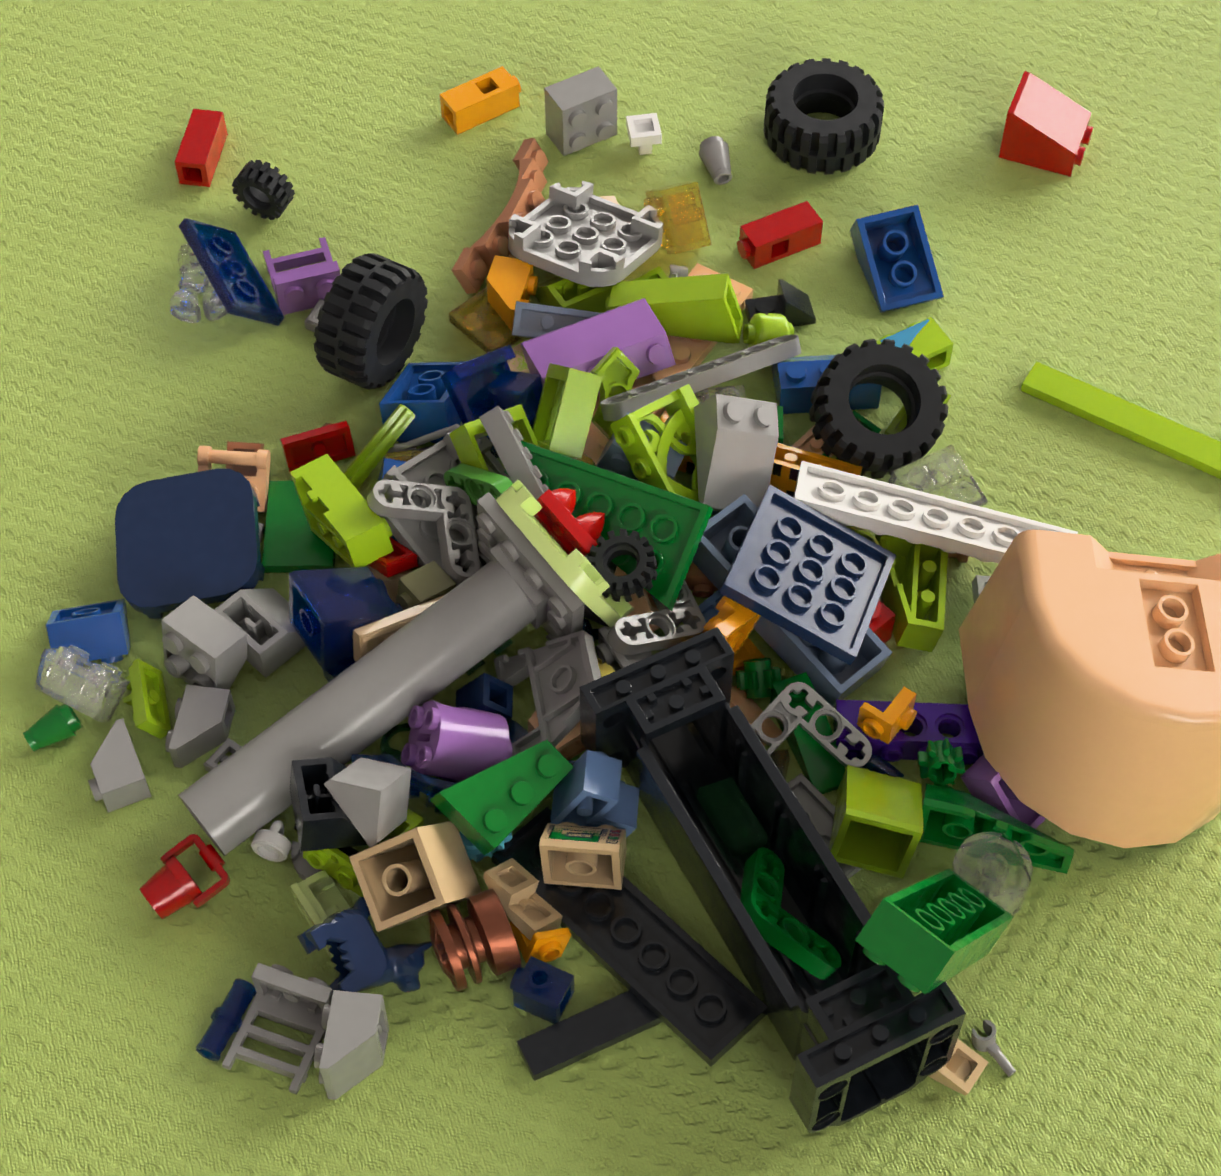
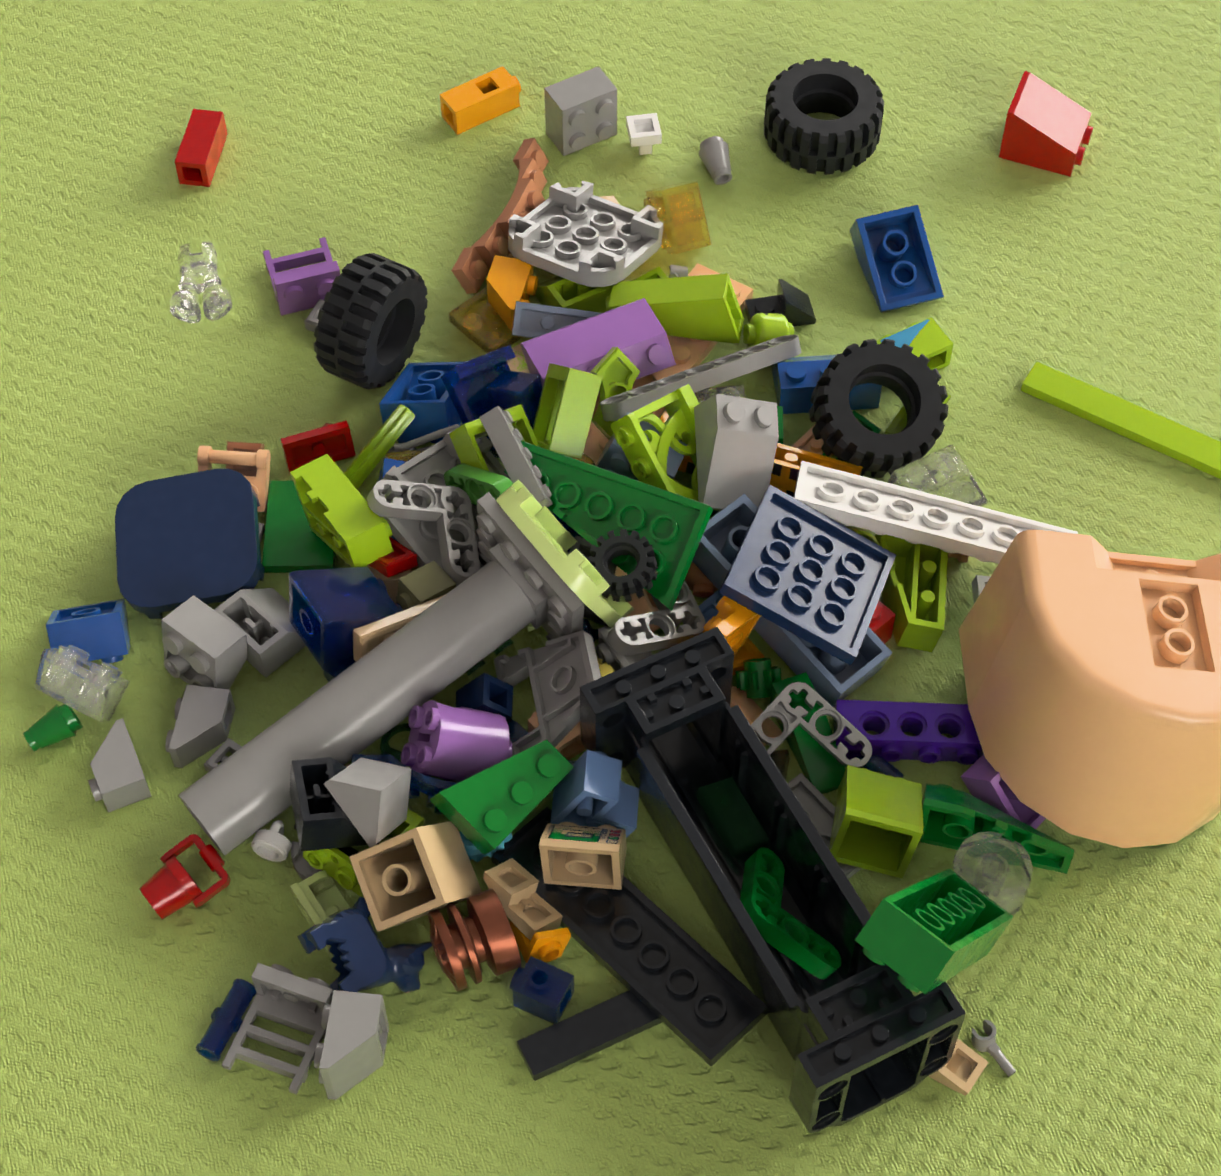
(148, 699): lime plate -> none
(231, 272): clear blue tile -> none
(263, 189): black tyre -> none
(567, 530): red tile -> none
(780, 235): red brick -> none
(888, 723): light orange bracket -> none
(941, 762): green gear -> none

